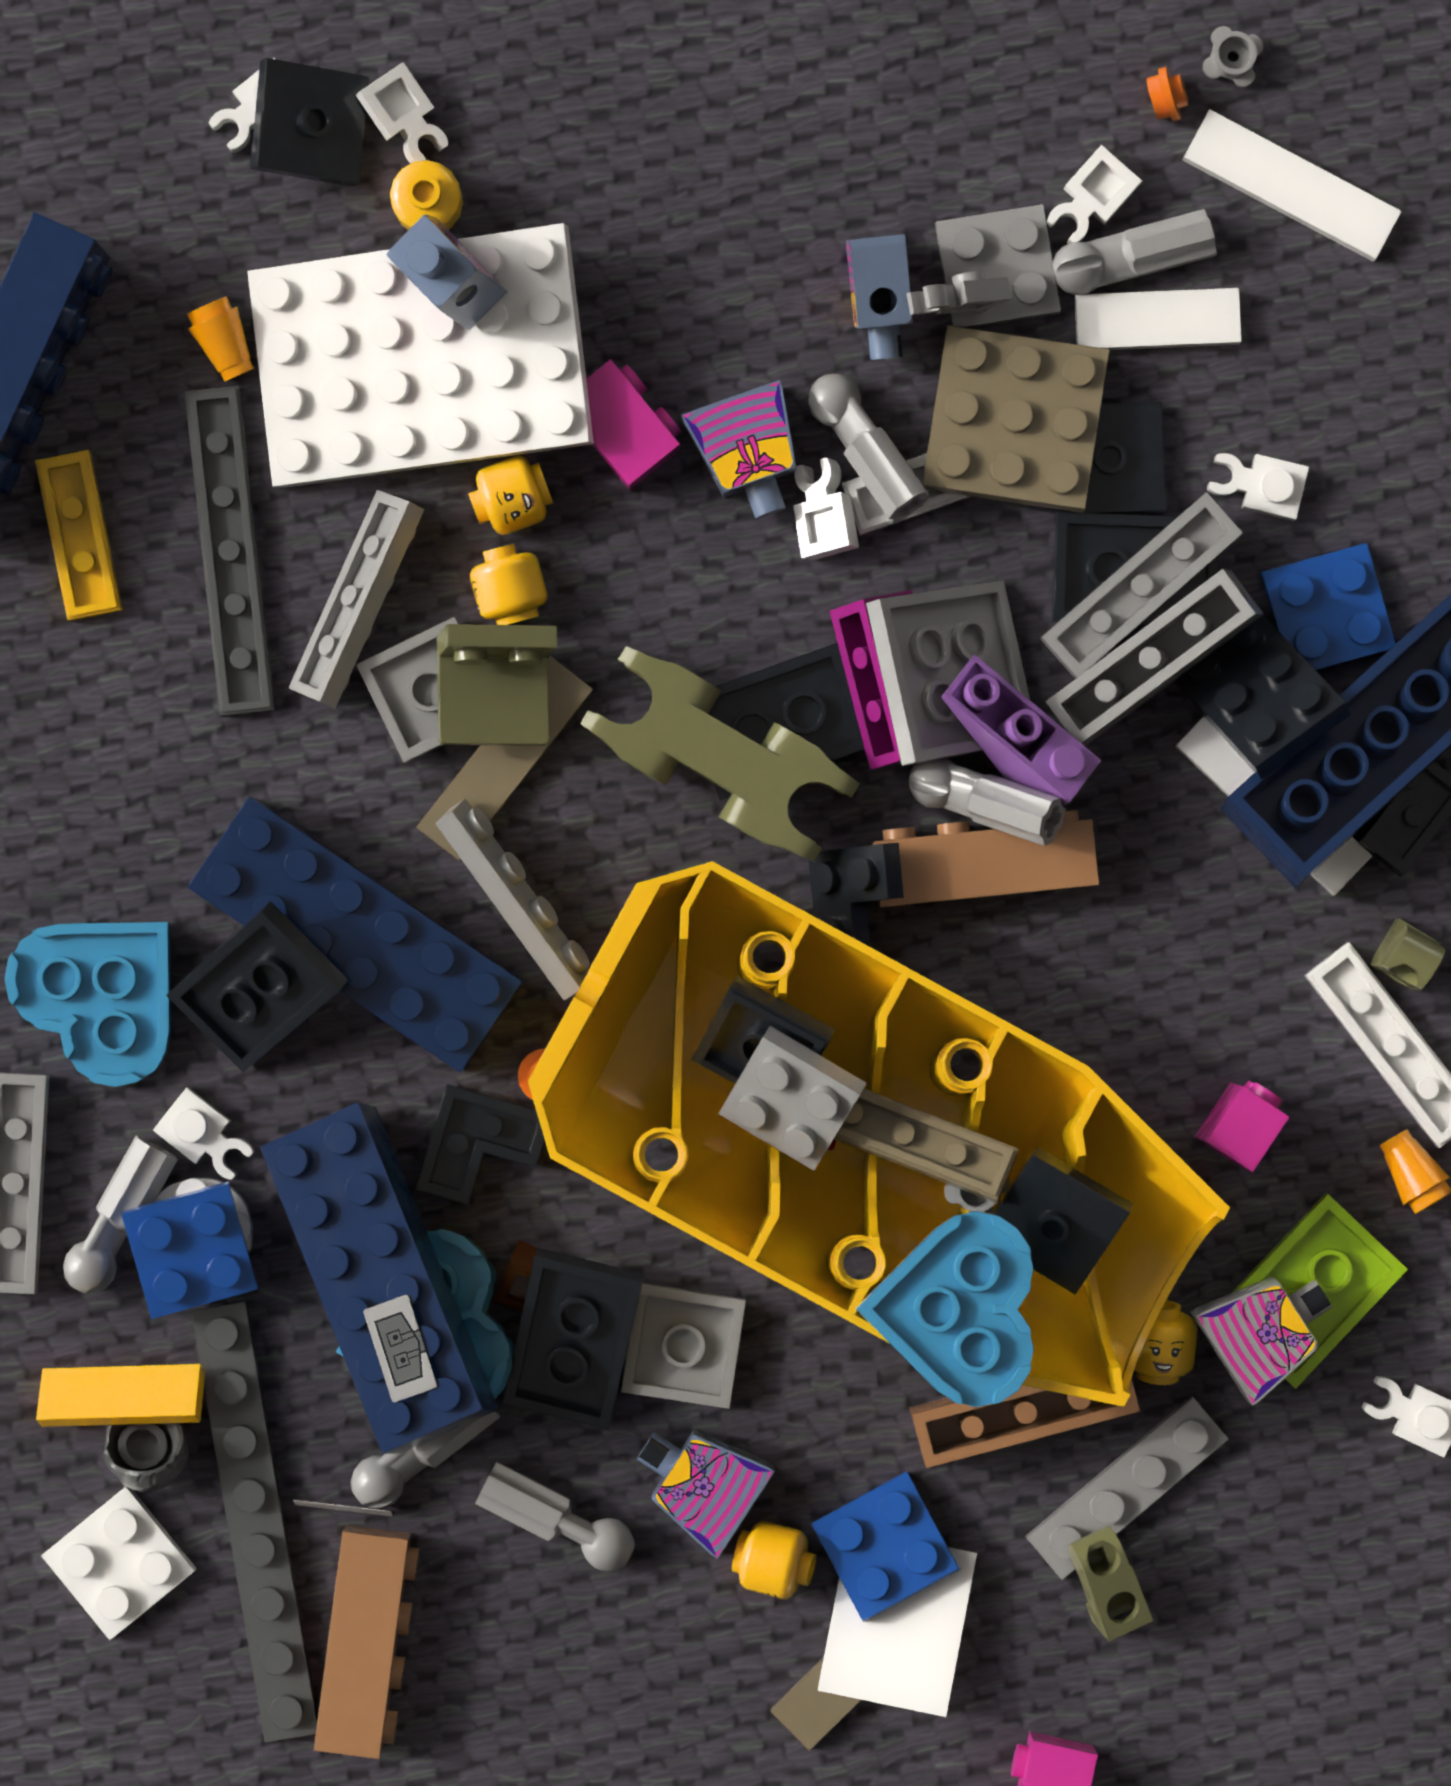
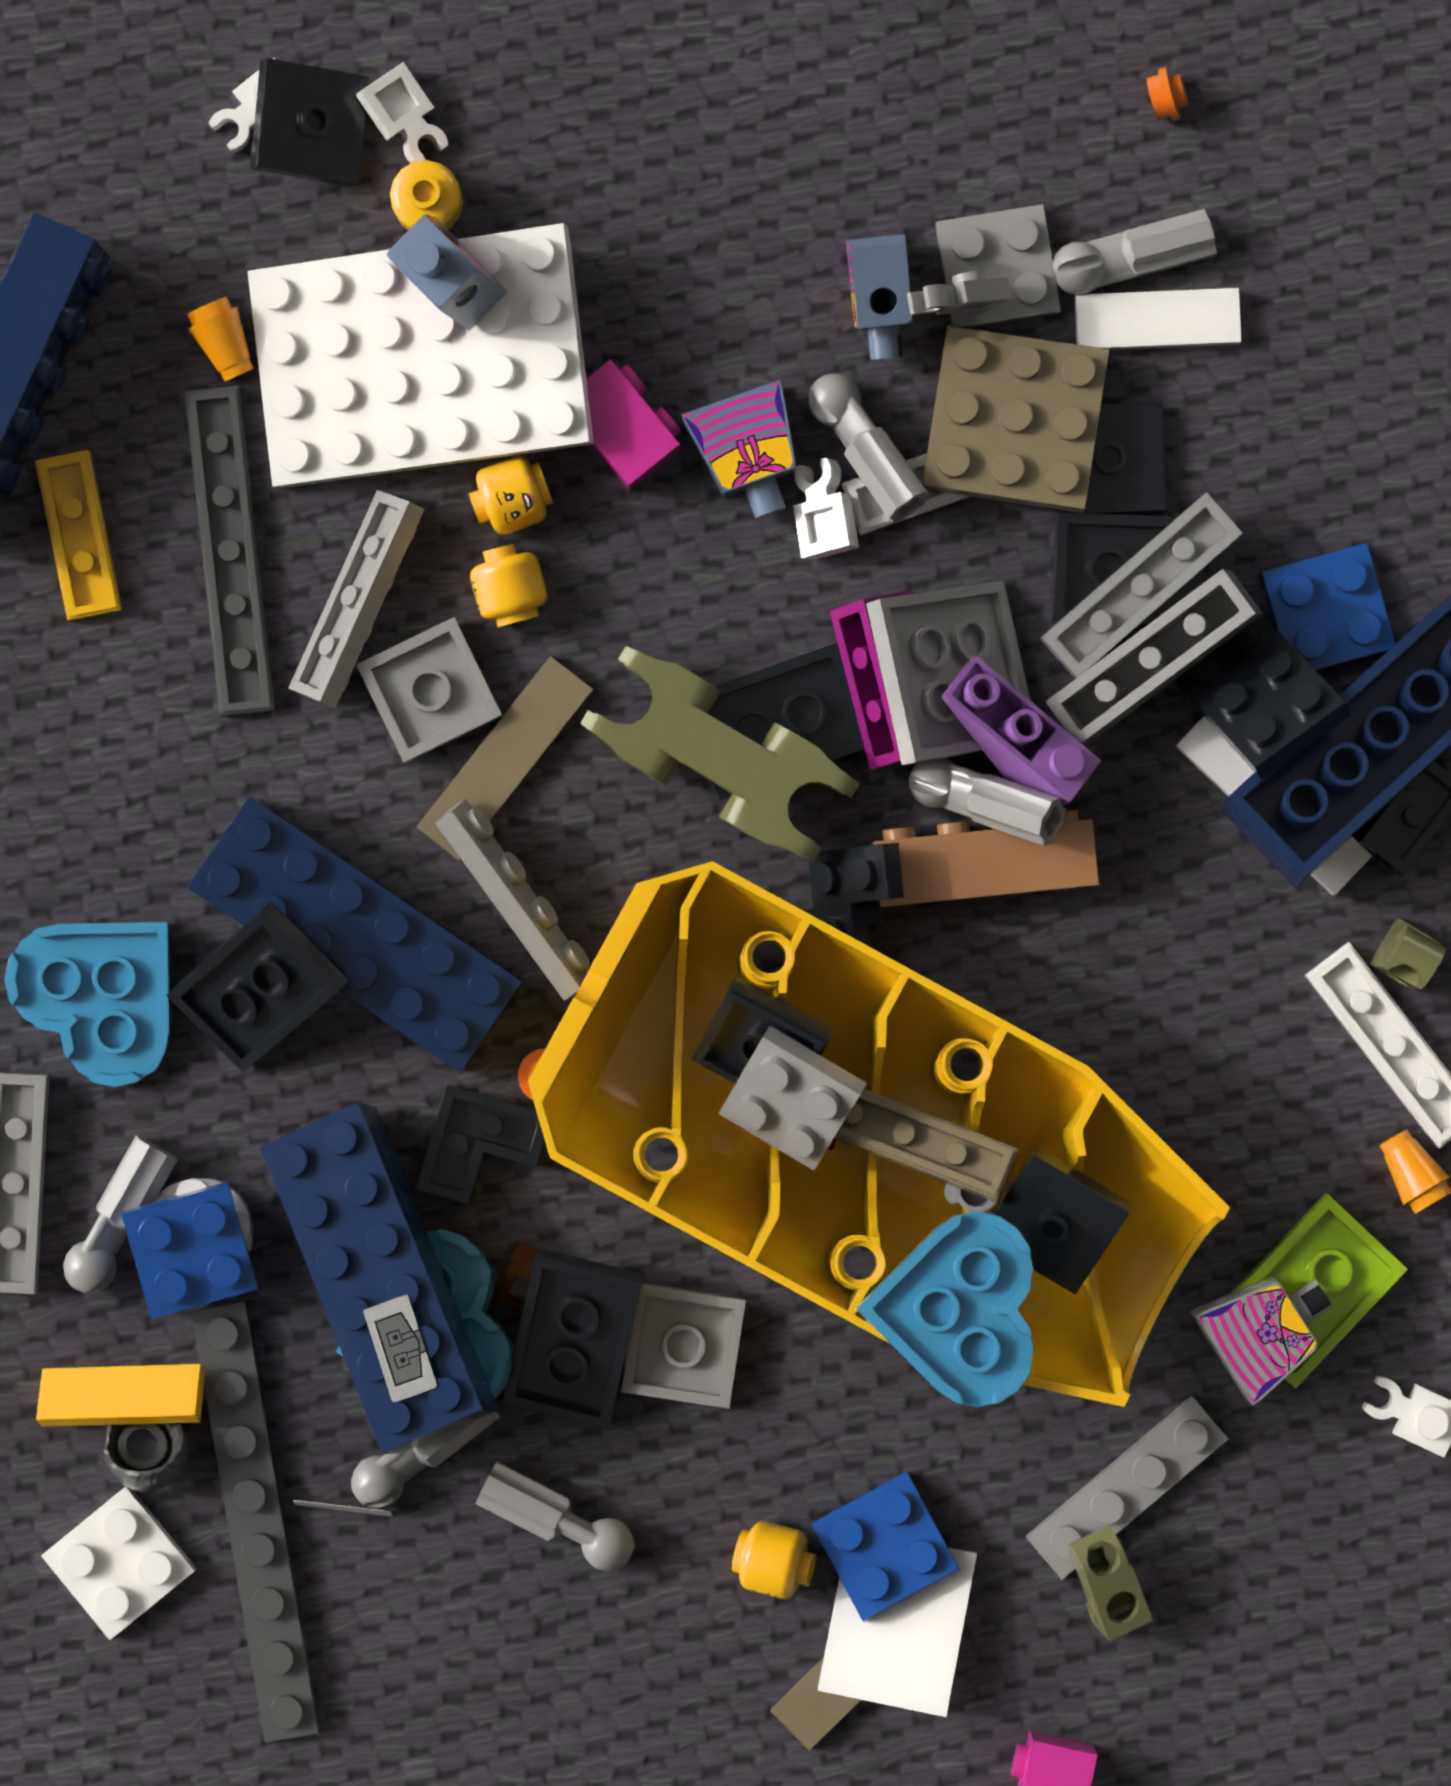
(197, 1129): white plate -> none
(364, 1640): medium nougat brick -> none
(494, 684): olive bracket -> none
(705, 1485): torso -> none
(959, 1431): medium nougat brick -> none
(1097, 190): white plate -> none
(1169, 1347): yellow head -> none
(1243, 1124): dark pink brick -> none
(1244, 45): light grey plate -> none
(1269, 486): white plate -> none
(1291, 185): white tile -> none

